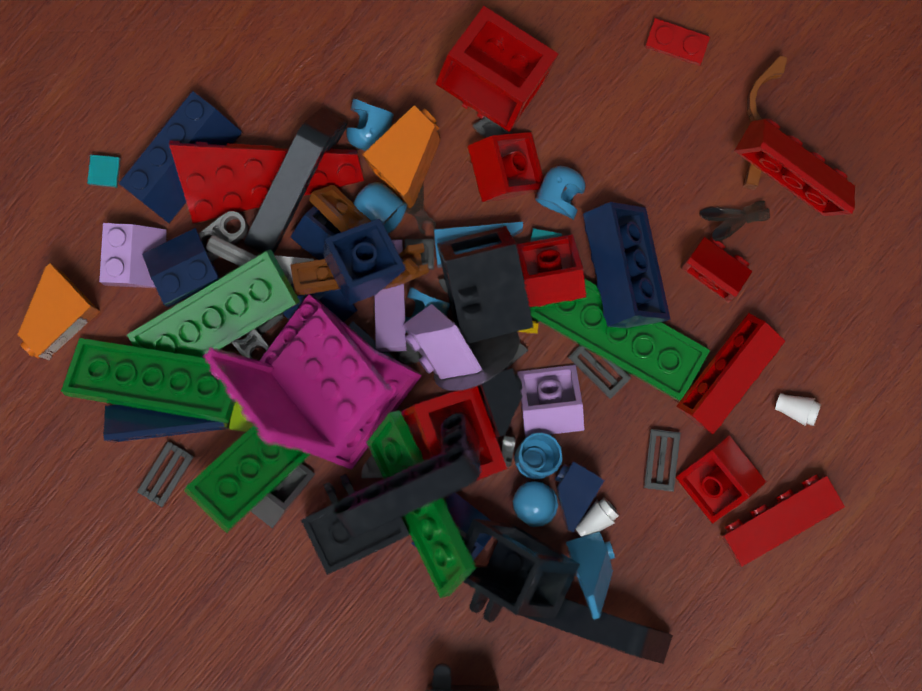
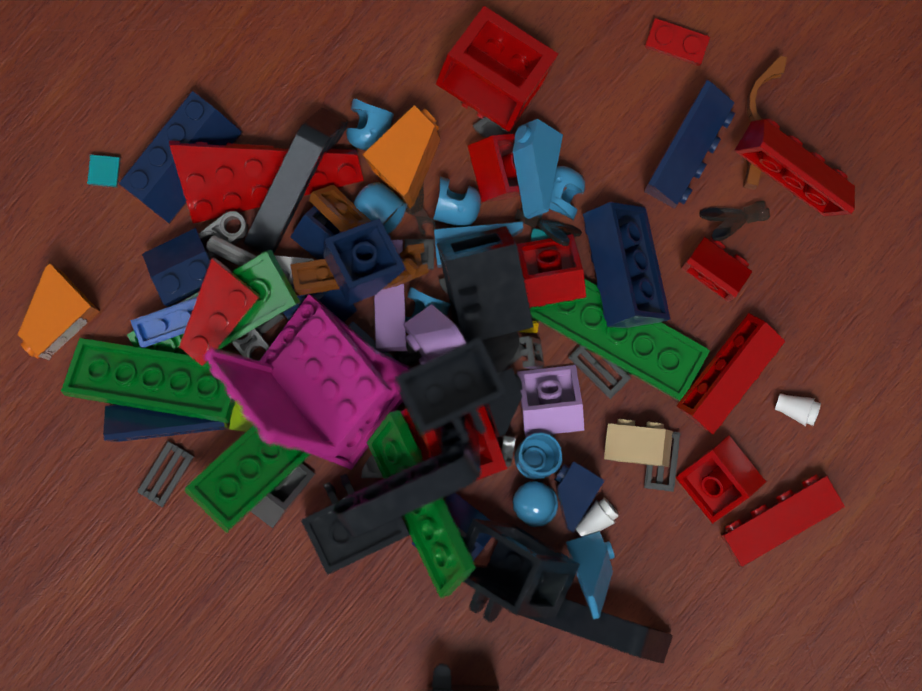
(122, 254): lavender slope -> none
(163, 323): none -> blue tile
(217, 311): none -> red wing
(450, 389): none -> black piece
(457, 208): none -> dark azure helmet
(531, 354): none -> dark grey tile
(536, 162): none -> dark azure slope
(555, 230): none -> clear smoke piece
(638, 444): none -> tan brick
(690, 146): none -> dark blue slope

